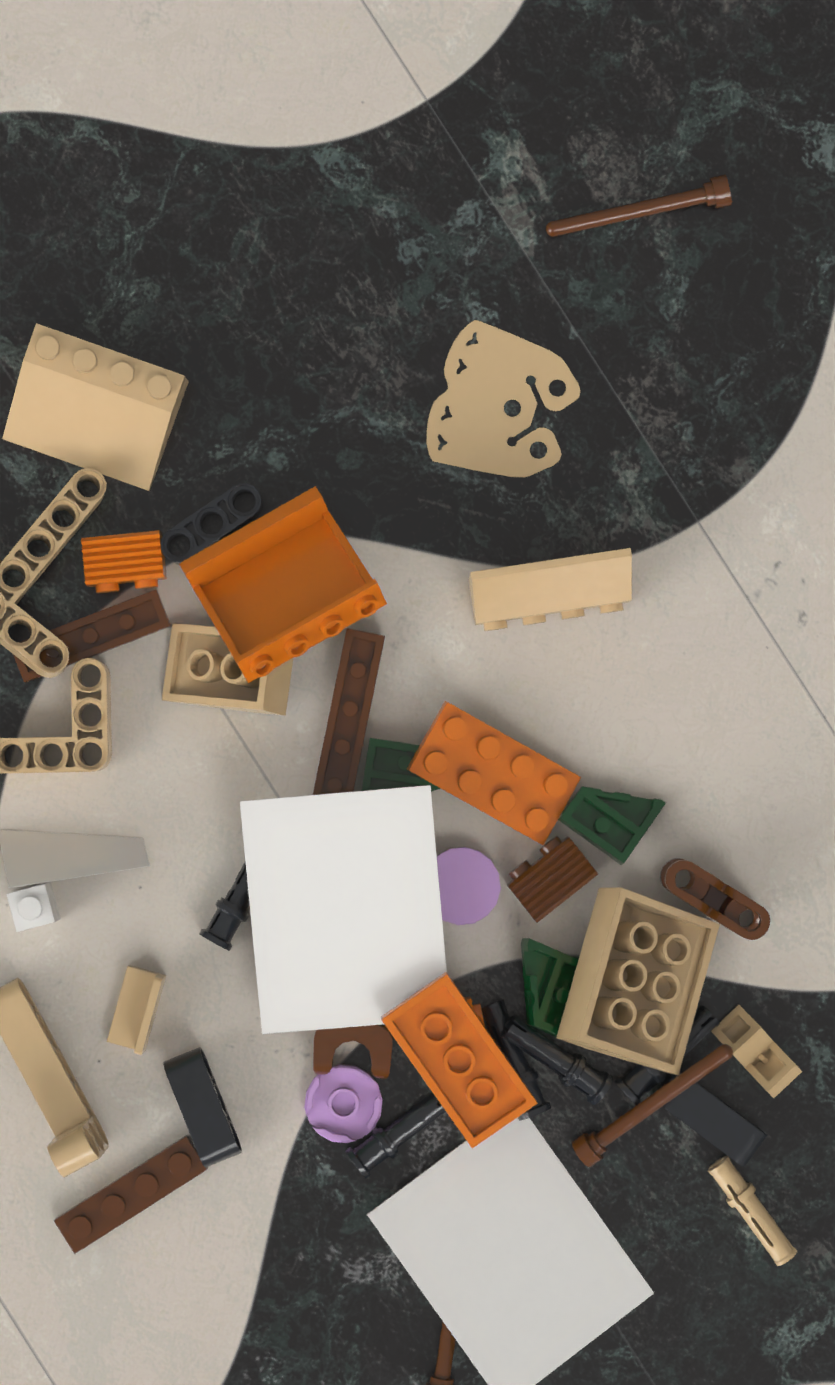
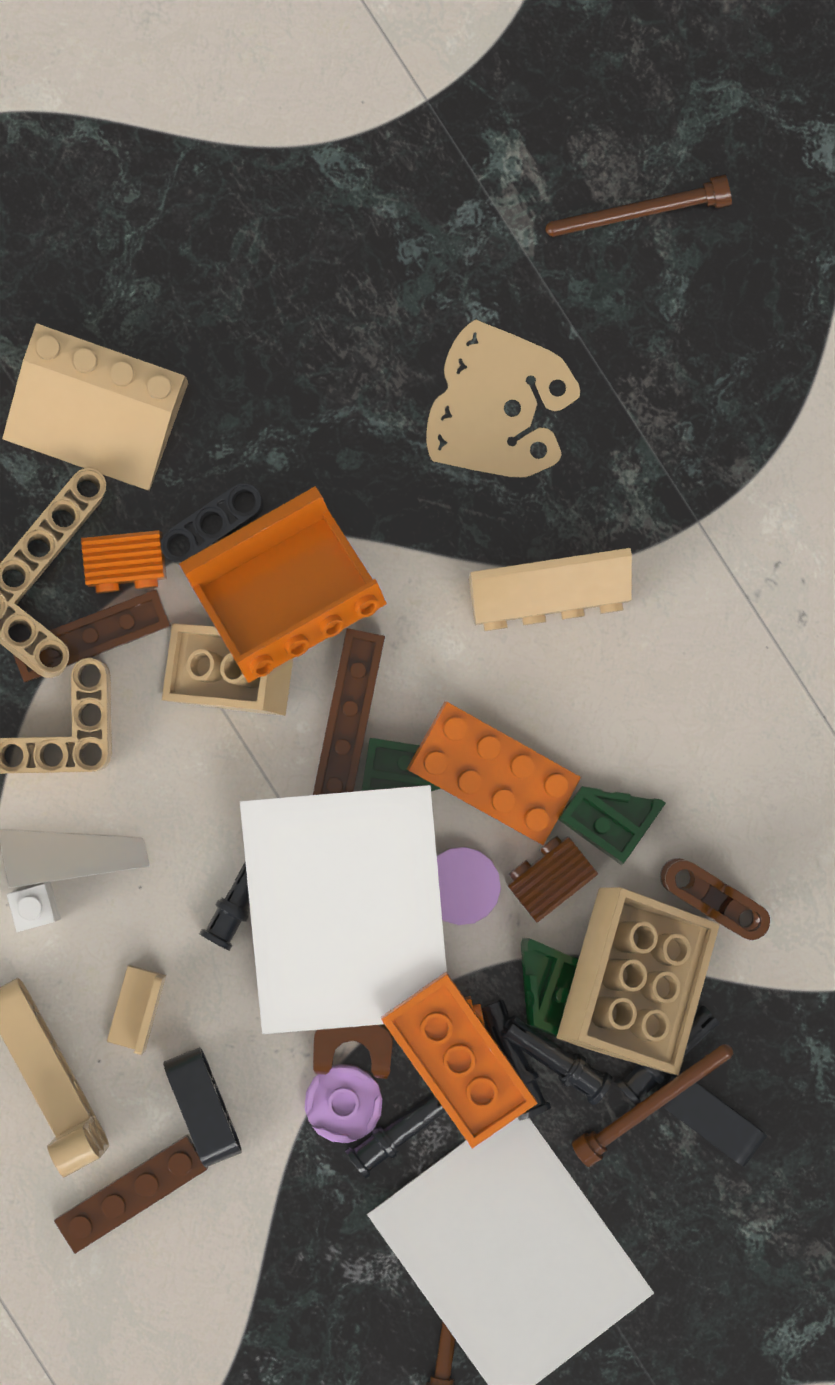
(742, 1197): tan pin -> none
(756, 1051): tan slope -> none

